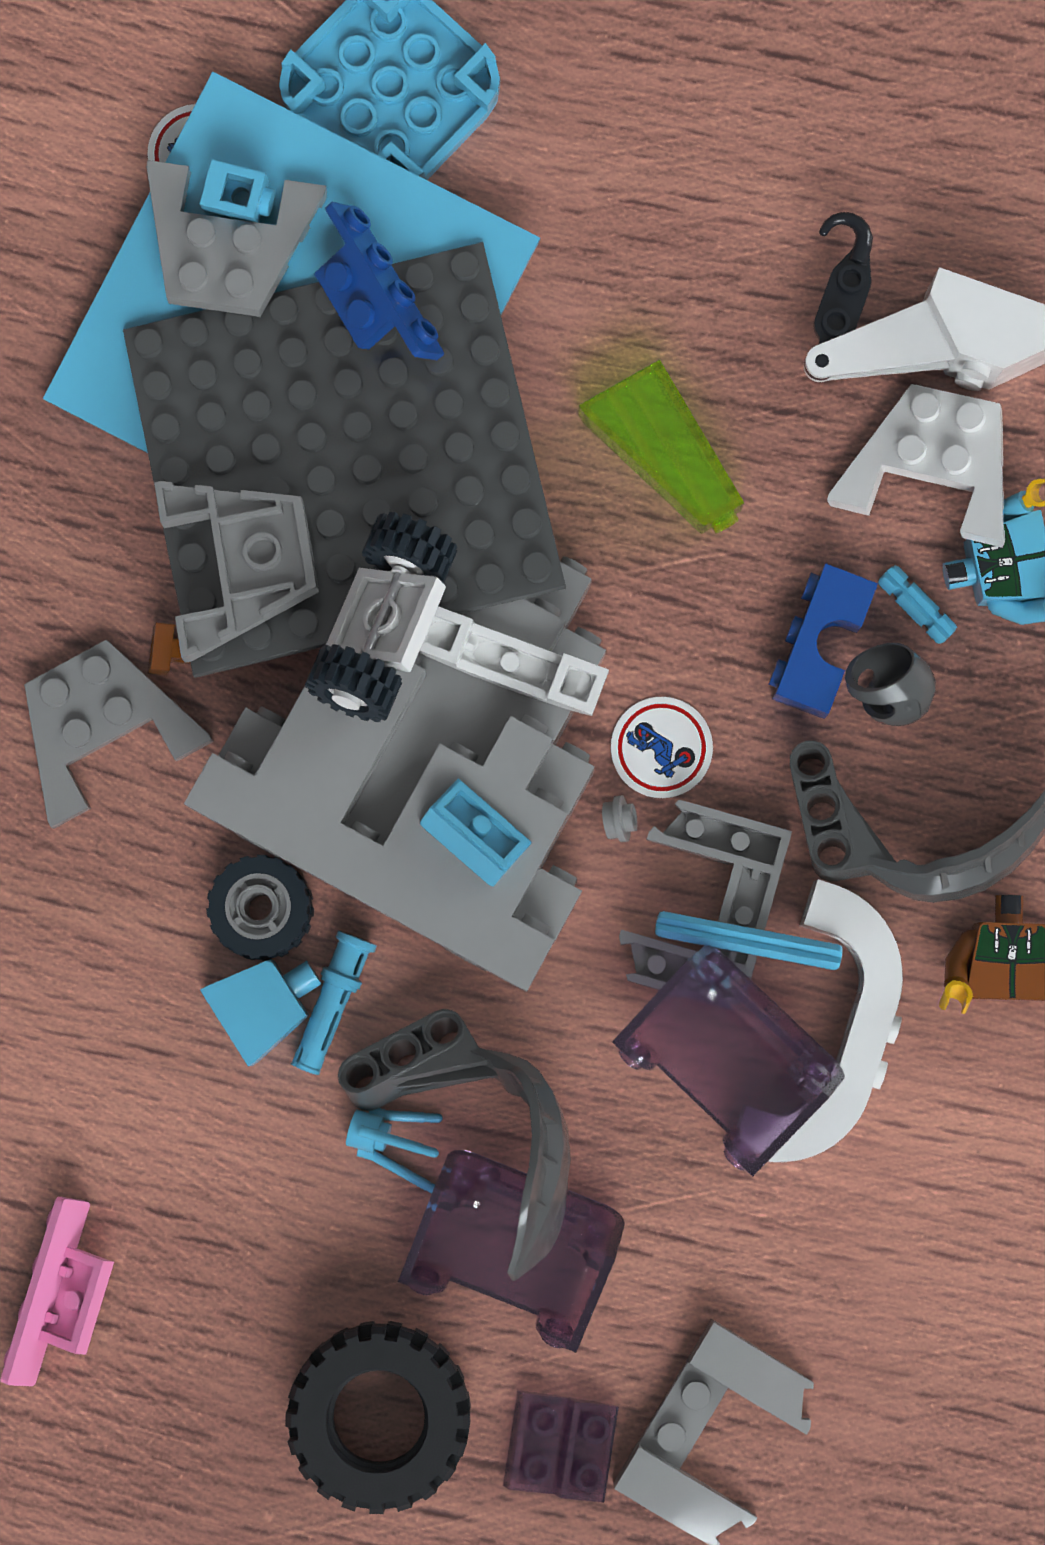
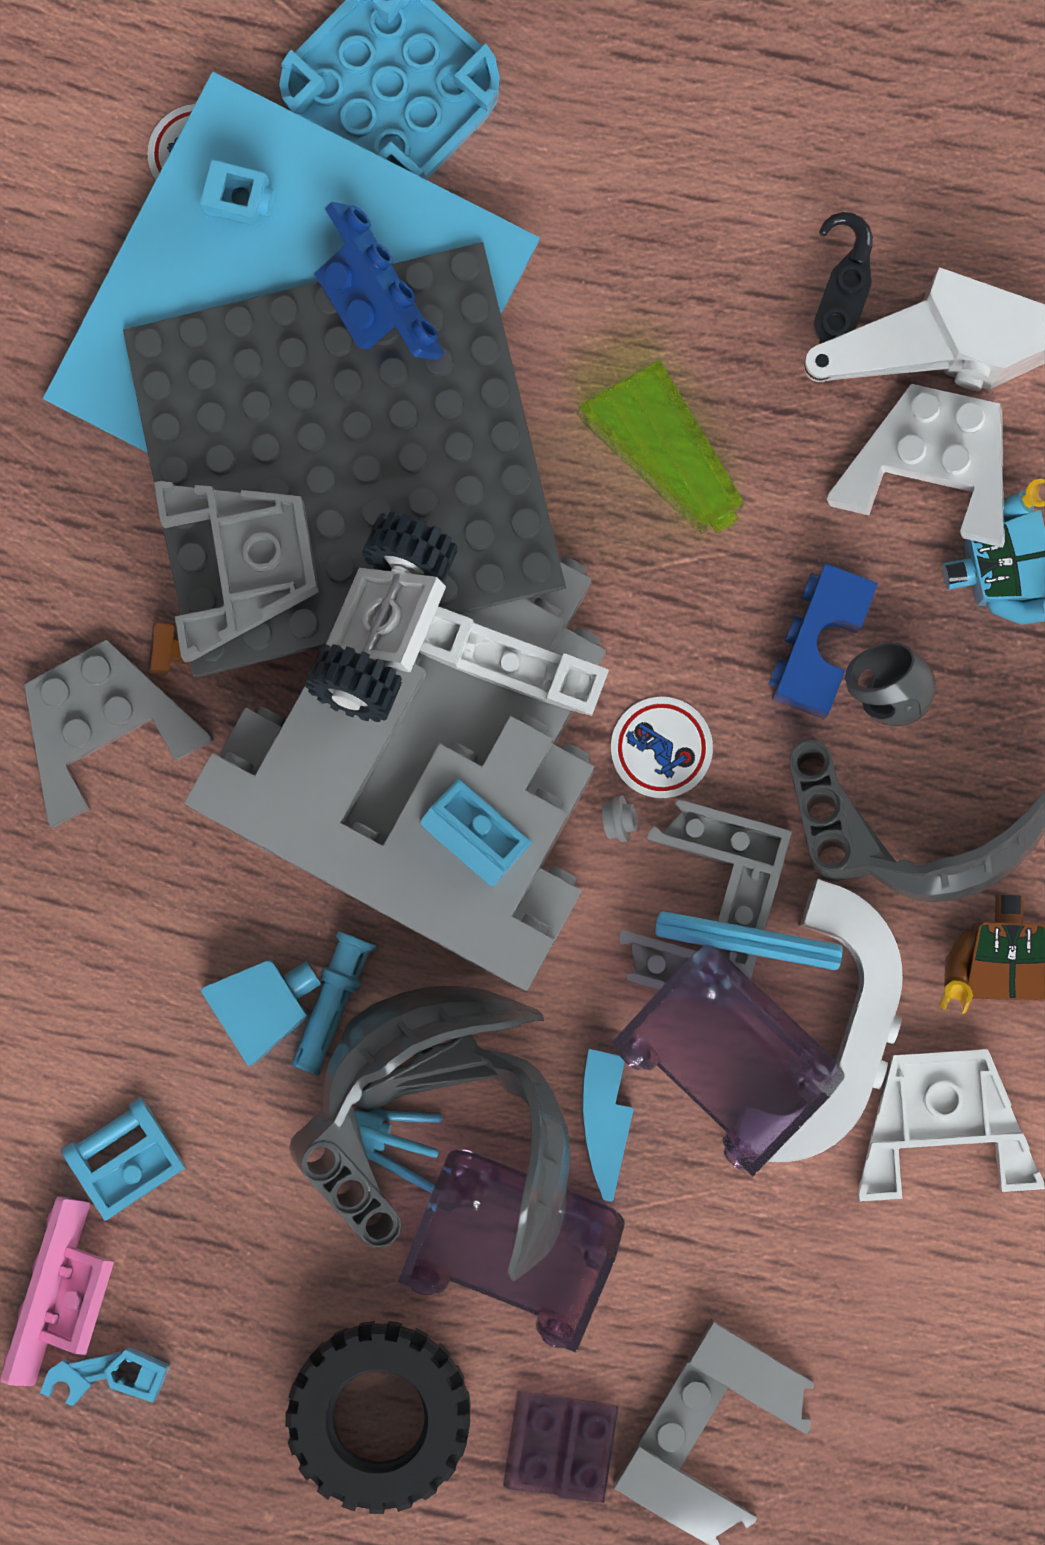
(82, 1374): none -> medium azure piece
(131, 1172): none -> medium azure plate
(220, 259): light grey wing -> none
(239, 887): black wheel -> none
(369, 1051): none -> dark grey piece
(604, 1120): none -> medium azure slope
(917, 604): medium azure axle -> none
(941, 1103): none -> white wing

